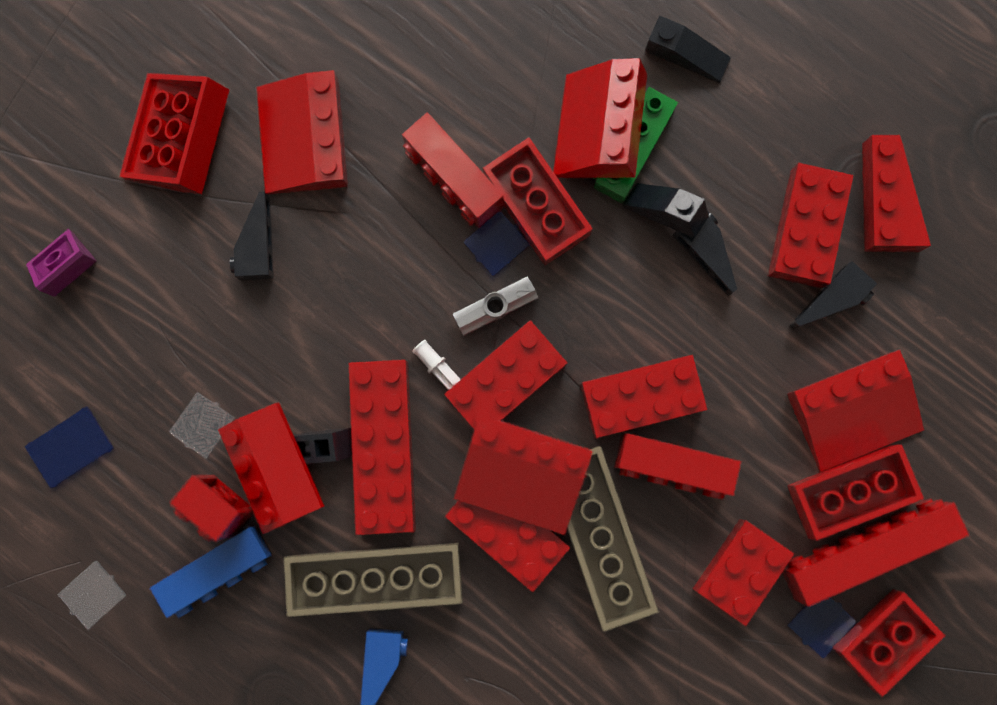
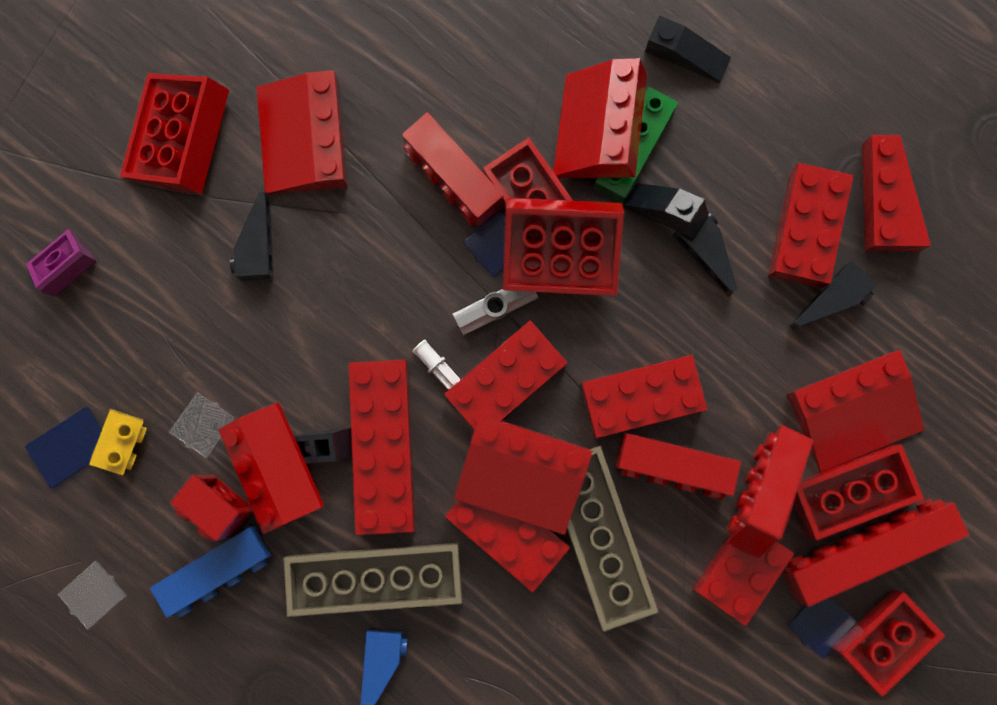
(117, 442): none -> yellow brick
(562, 246): none -> red slope
(769, 491): none -> red brick

